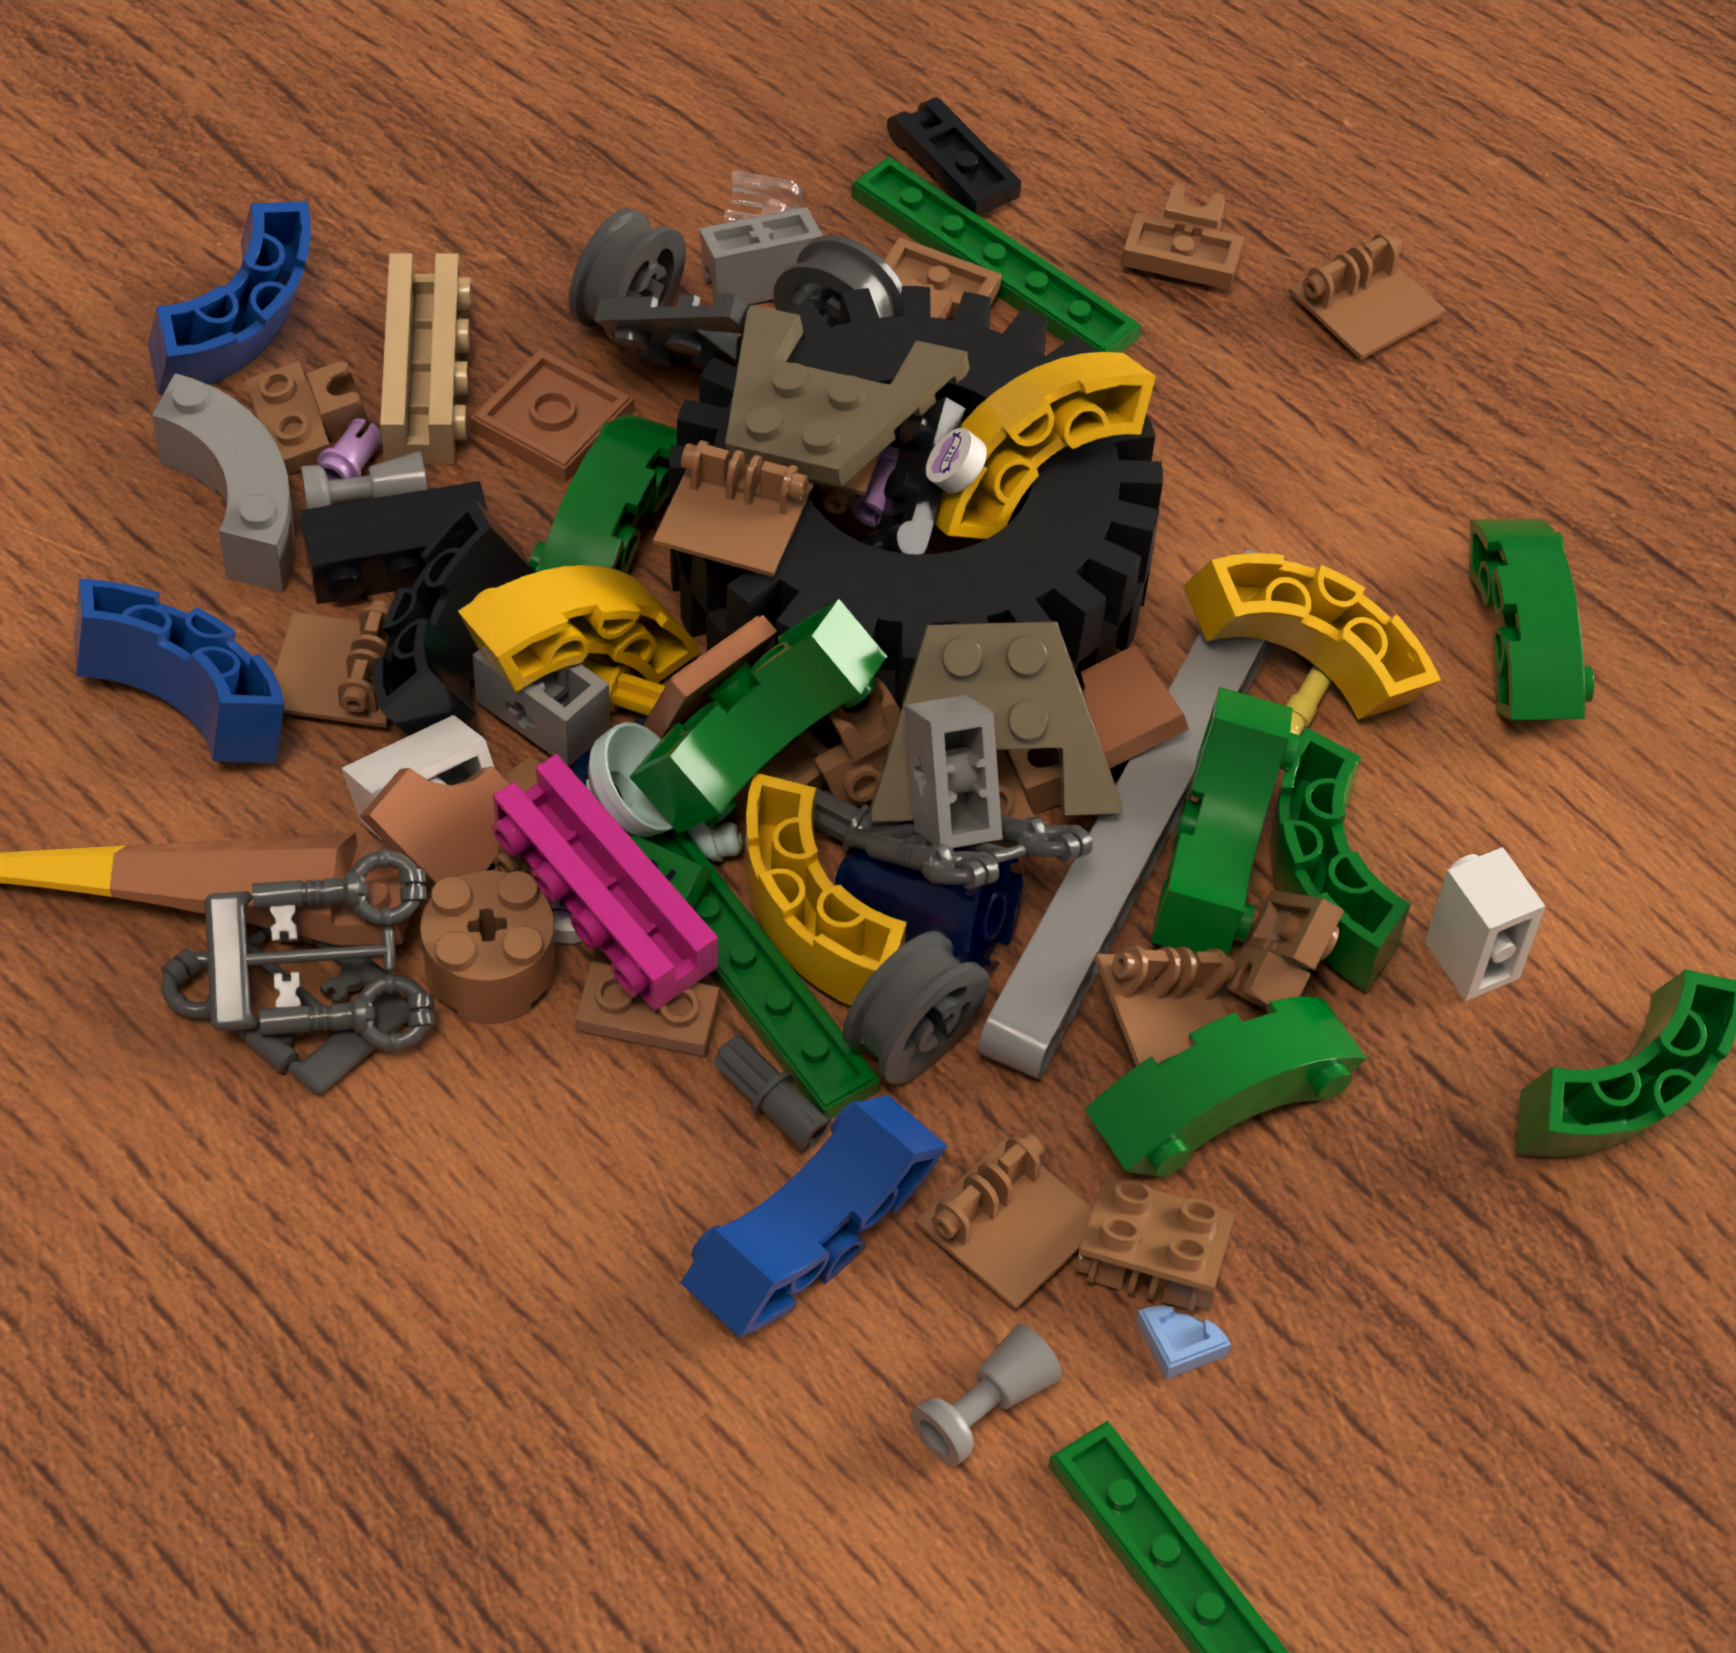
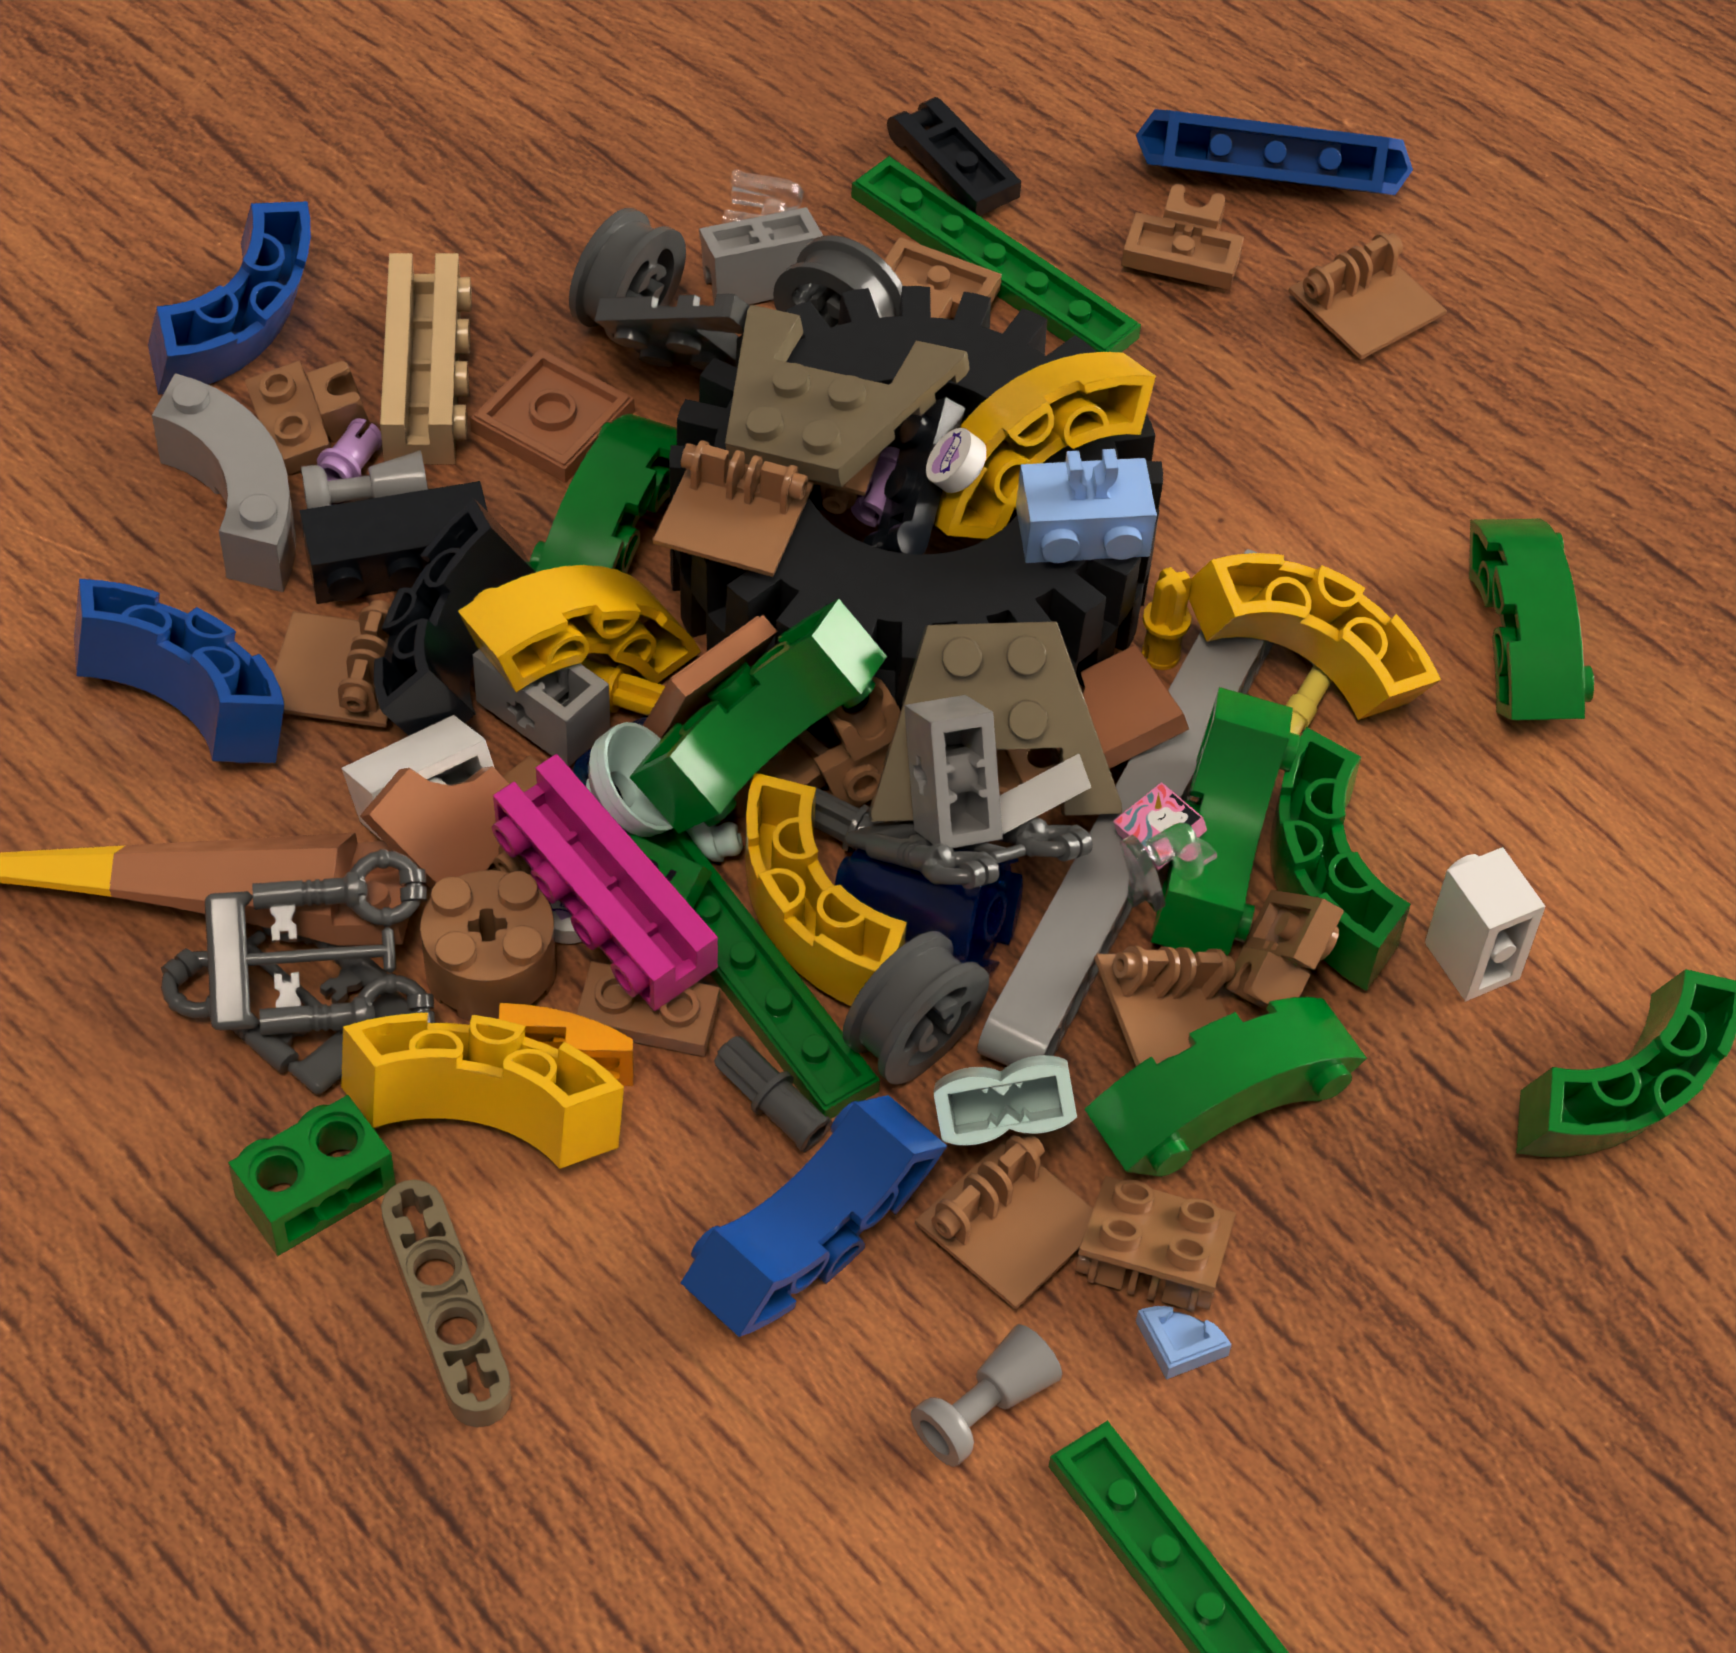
(322, 1185): none -> green brick
(441, 1302): none -> dark tan beam
(483, 1075): none -> yellow brick
(553, 1027): none -> light orange slope
(1023, 1097): none -> light aqua brick
(1043, 793): none -> white sticker
(1085, 509): none -> light blue brick
(1156, 813): none -> tile
(1167, 619): none -> yellow axle
(1175, 844): none -> clear piece
(1274, 152): none -> blue brick

